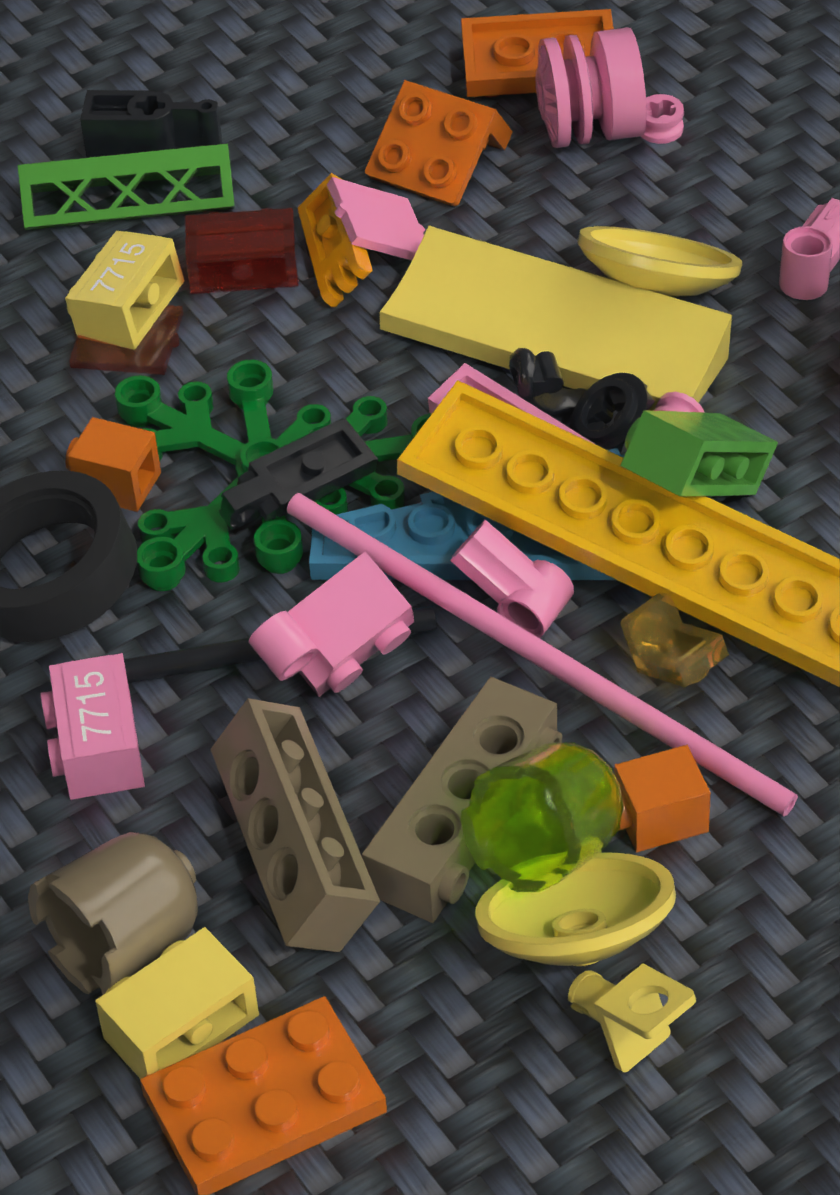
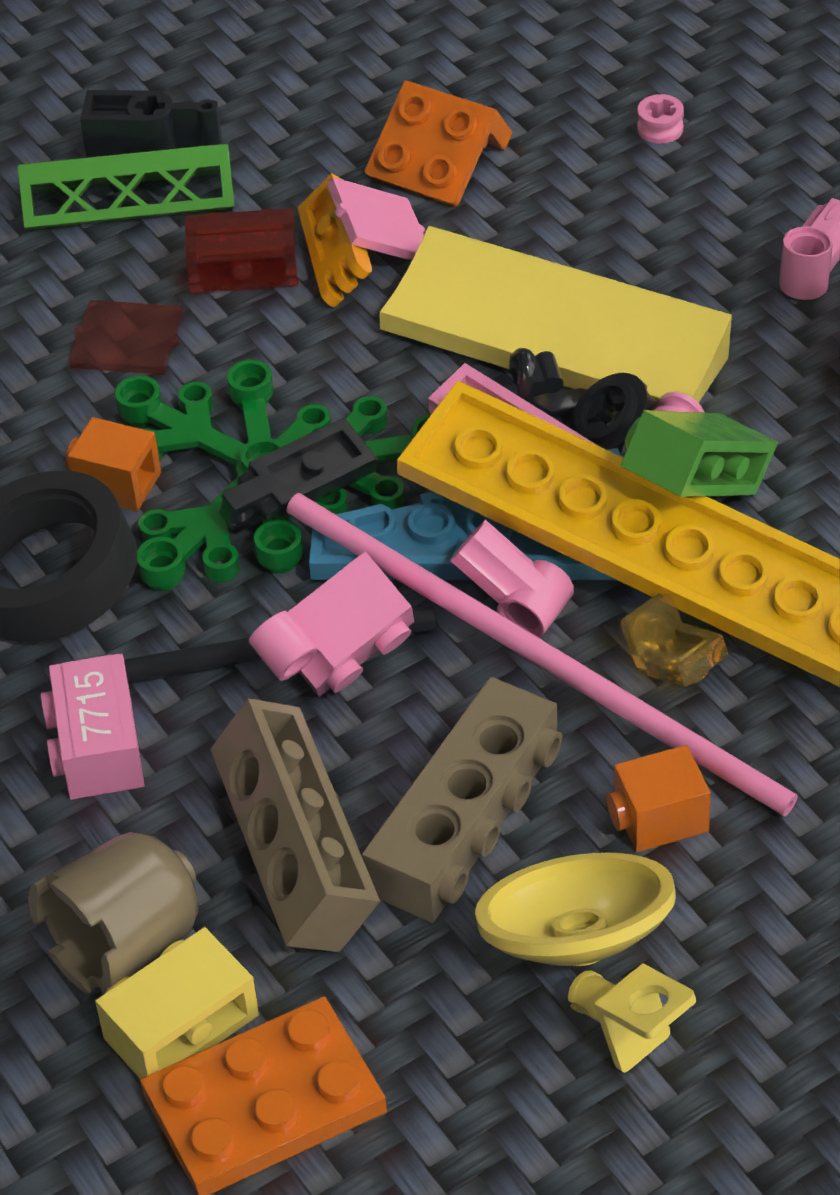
(125, 288): light yellow brick -> none
(503, 50): orange plate -> none
(542, 815): clear neon green cylinder -> none
(598, 86): bright pink wheel -> none
(658, 260): light yellow dish -> none

